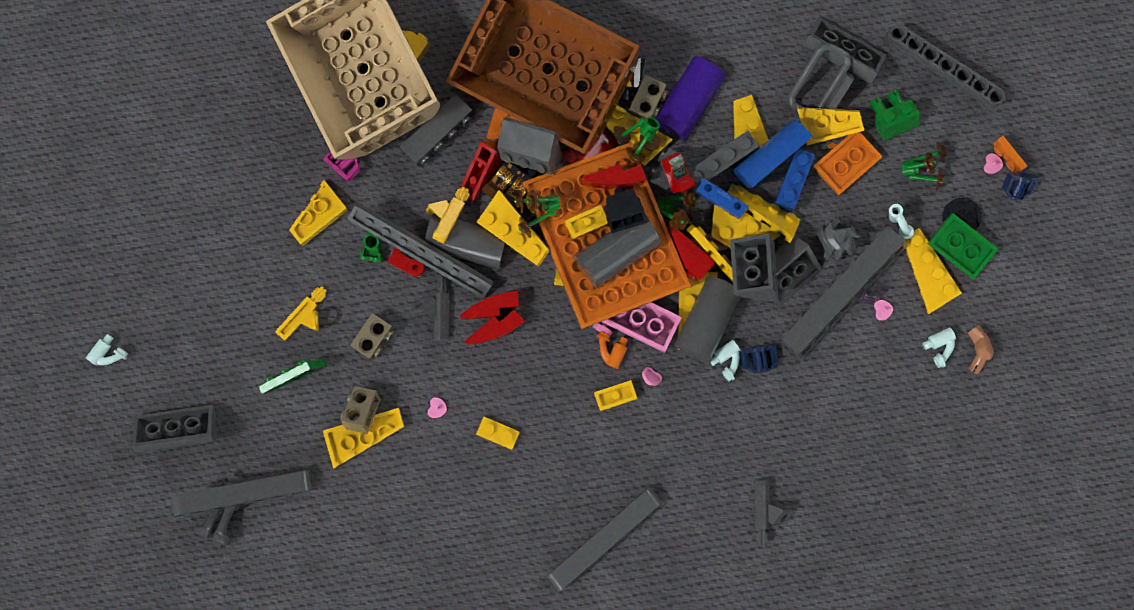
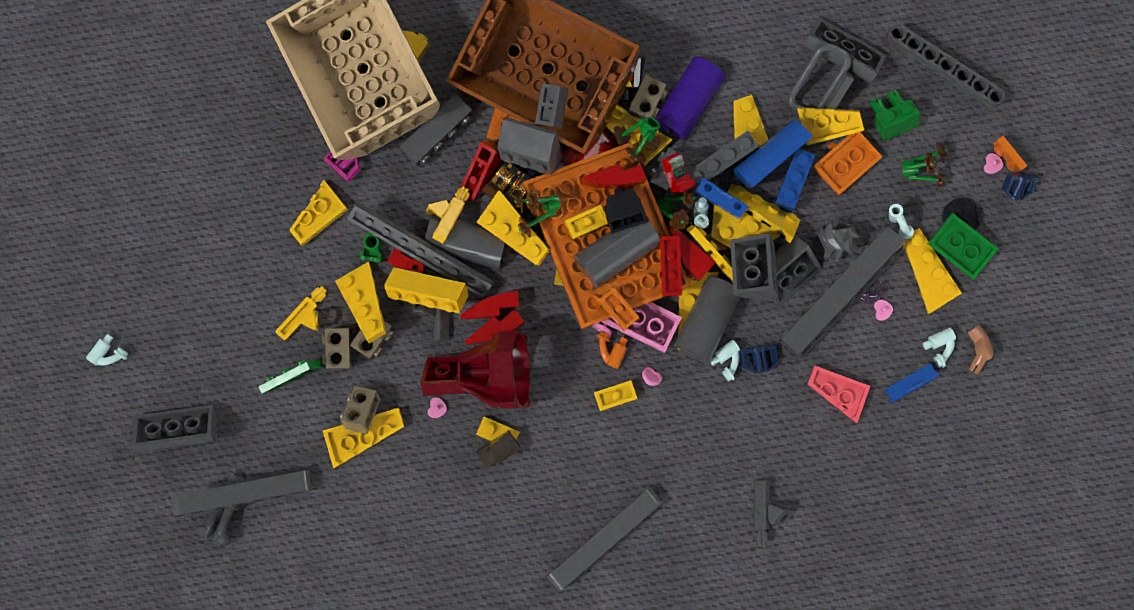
(342, 348): none -> dark tan brick
(361, 296): none -> yellow wing
(426, 290): none -> yellow brick
(490, 372): none -> dark red plate
(498, 449): none -> dark brown slope
(551, 106): none -> dark grey hinge
(618, 309): none -> orange plate
(671, 265): none -> red plate
(700, 213): none -> light aqua plant
(840, 391): none -> coral wing
(911, 383): none -> blue piece

